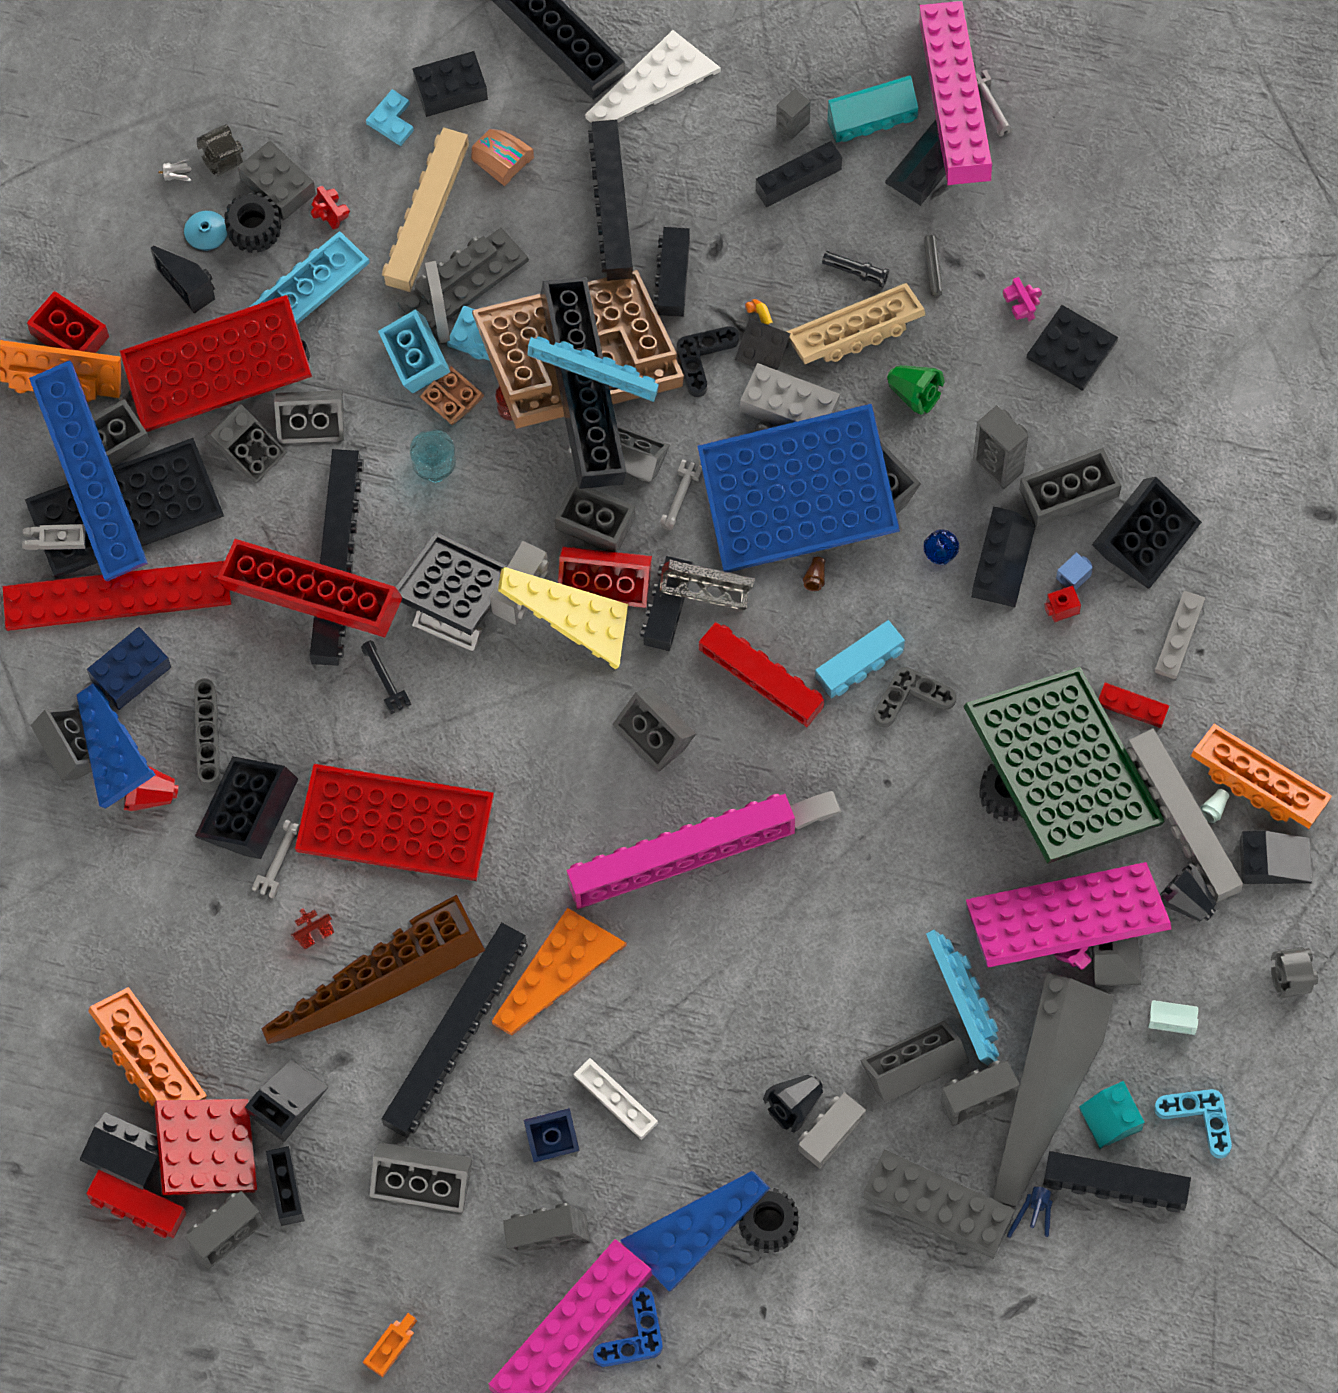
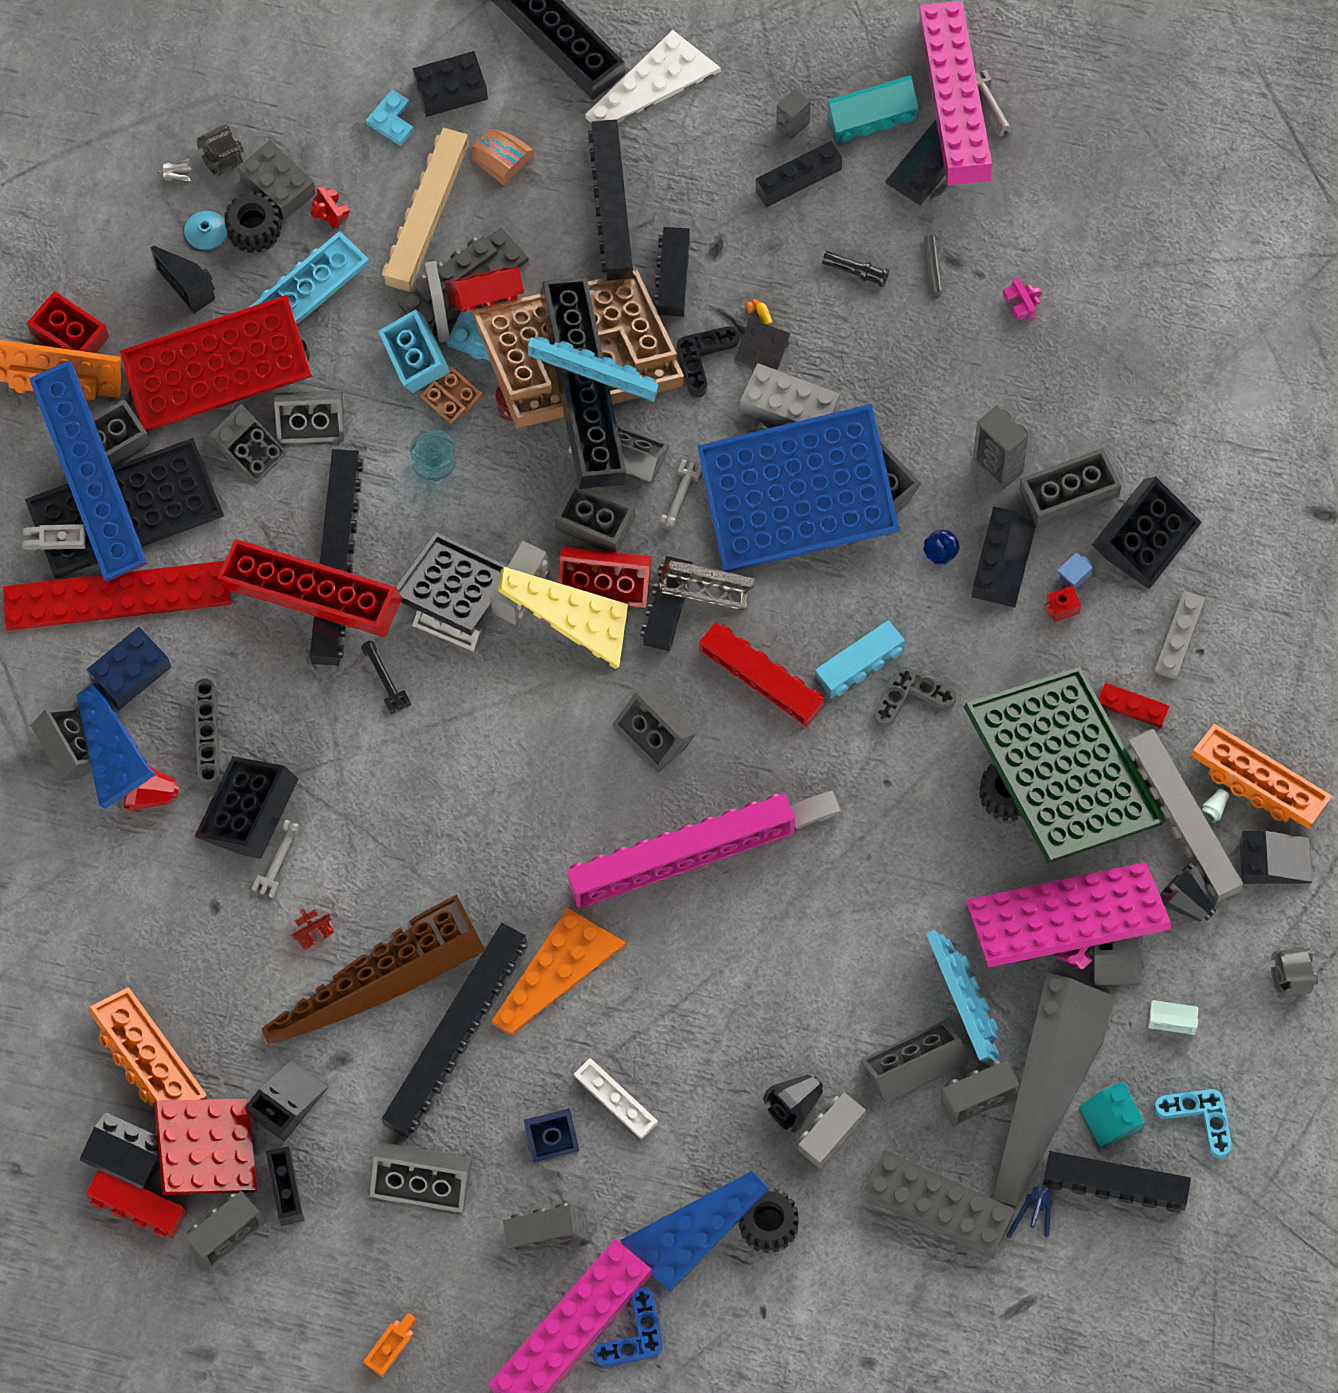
(394, 822): red plate -> none
(484, 289): none -> red brick
(815, 575): reddish brown cone -> none
(857, 325): tan plate -> none
(916, 386): green cone -> none
(1072, 347): black plate -> none

